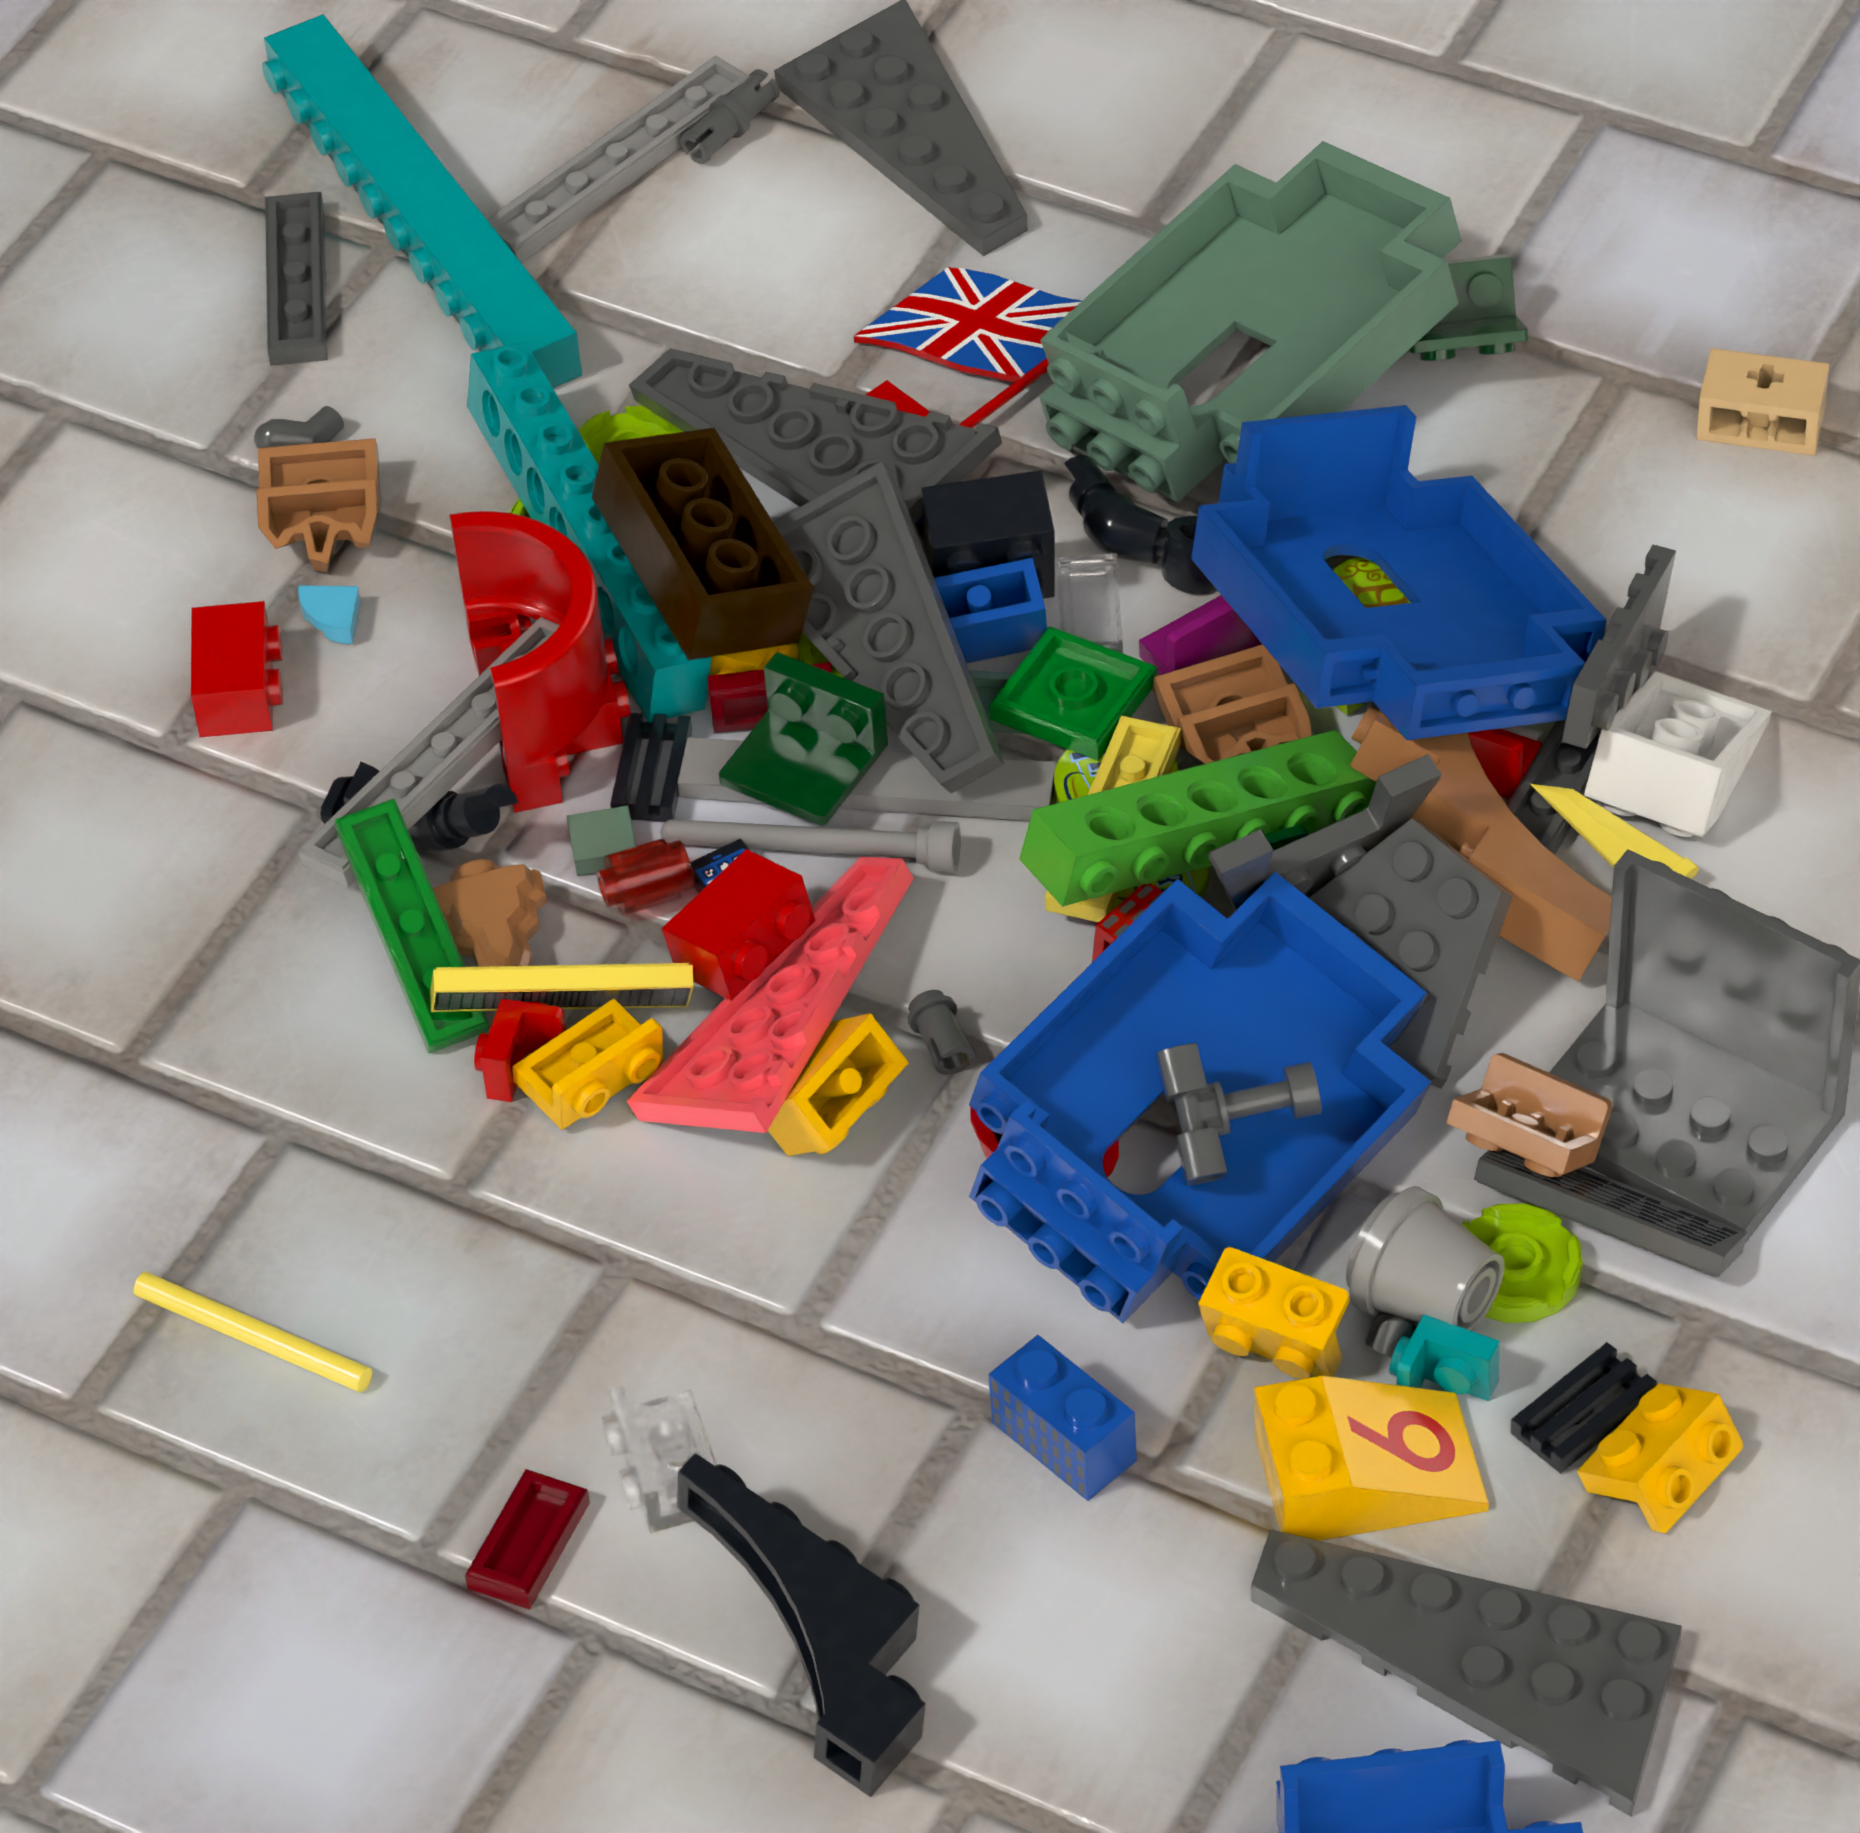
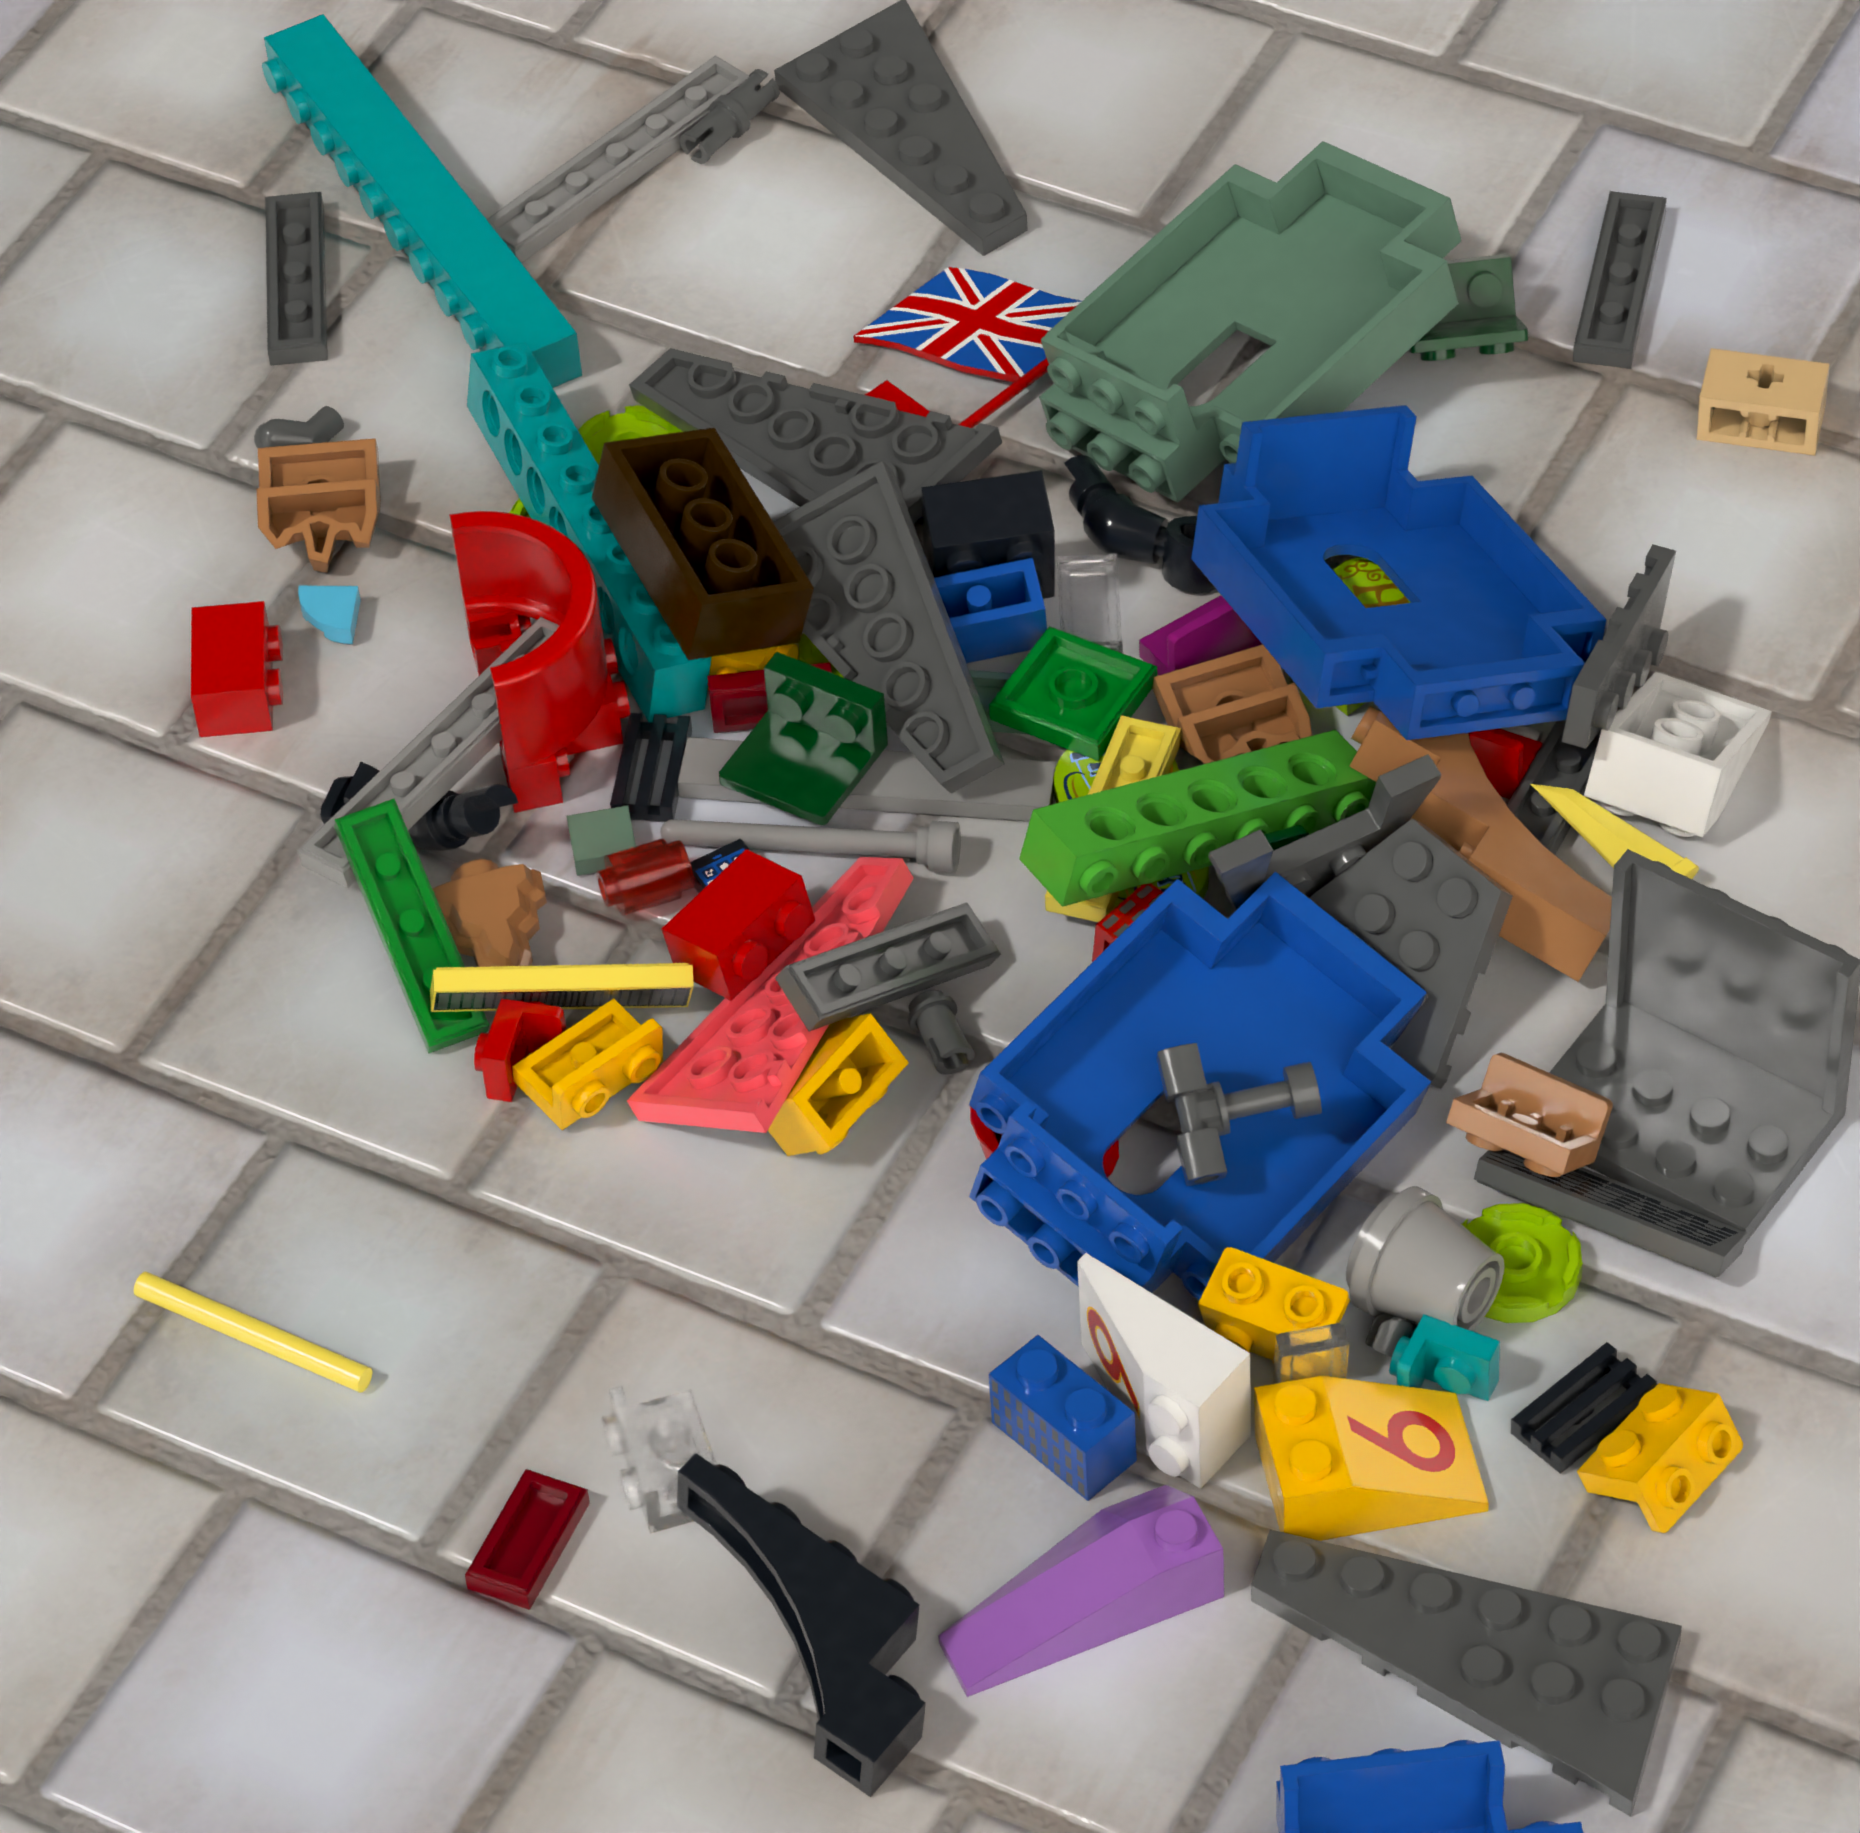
(887, 966): none -> dark grey tile
(1094, 1586): none -> medium lavender wedge
(1167, 1368): none -> white slope
(1311, 1353): none -> clear tile
(1619, 280): none -> dark grey tile

